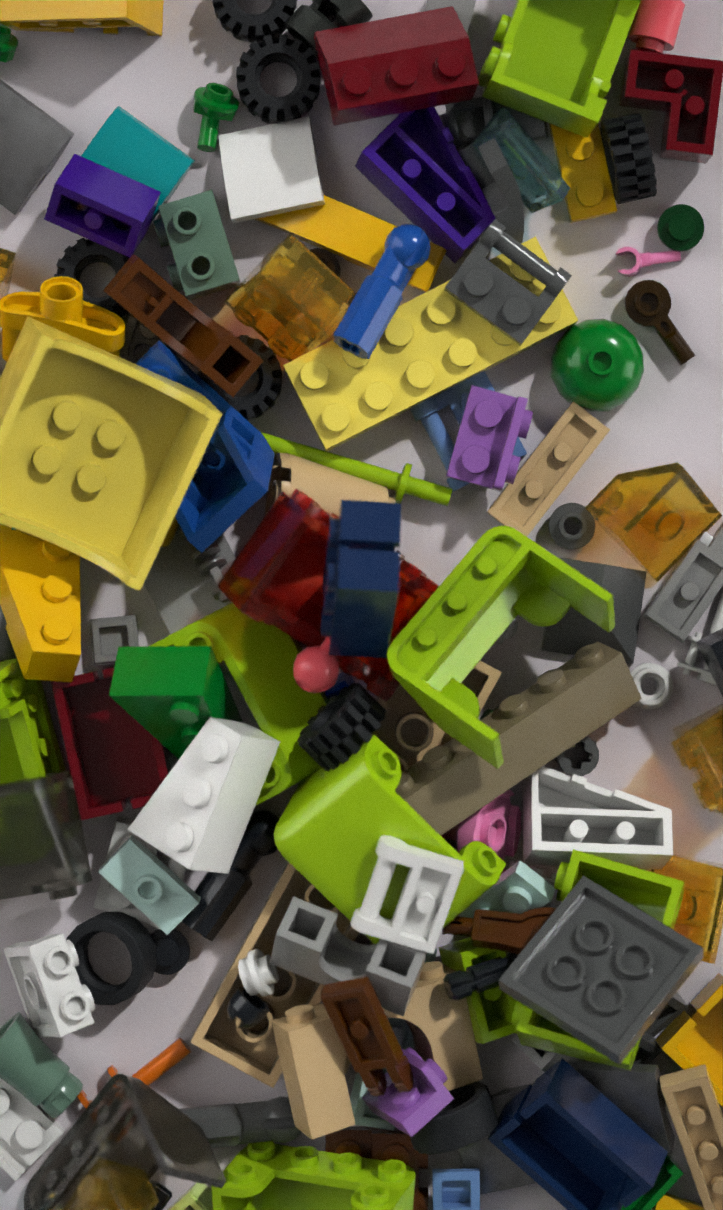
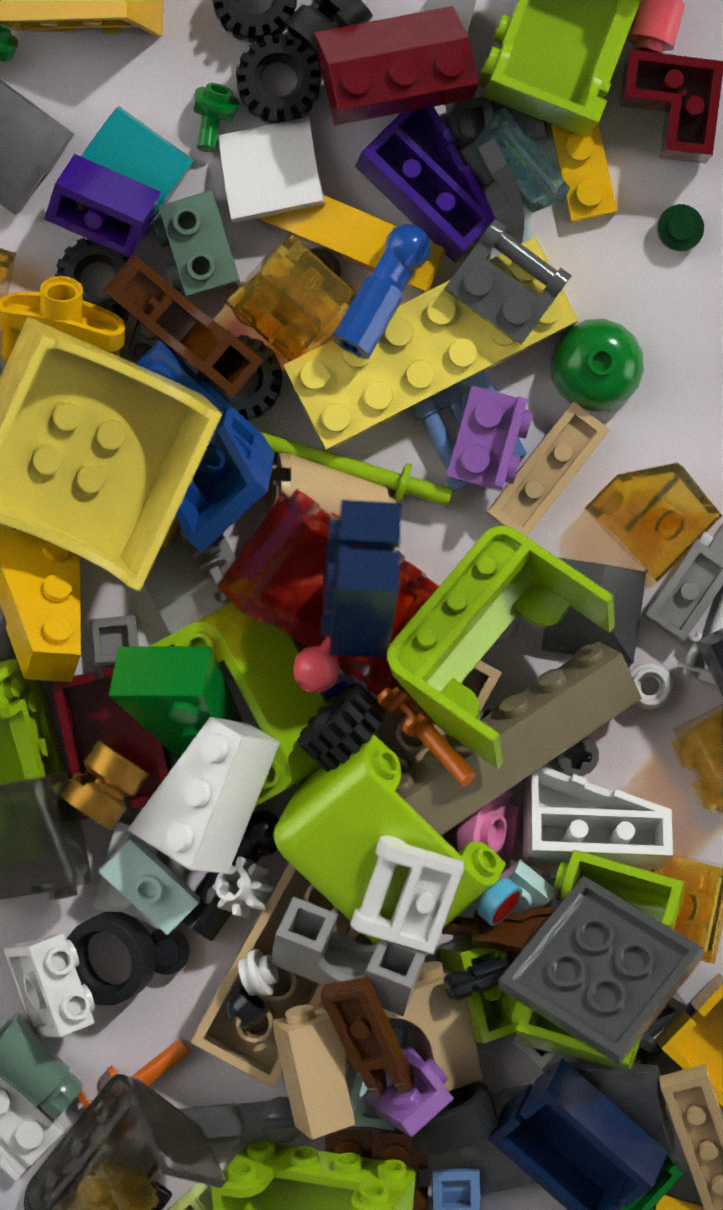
(104, 785): none -> pearl gold wheel
(243, 888): none -> white gear
(422, 727): none -> orange piece
(499, 901): none -> medium azure tile
(557, 531): dark grey plate -> none
(629, 158): black tyre -> none
(647, 259): bright pink hand -> none
(649, 306): dark brown plate -> none

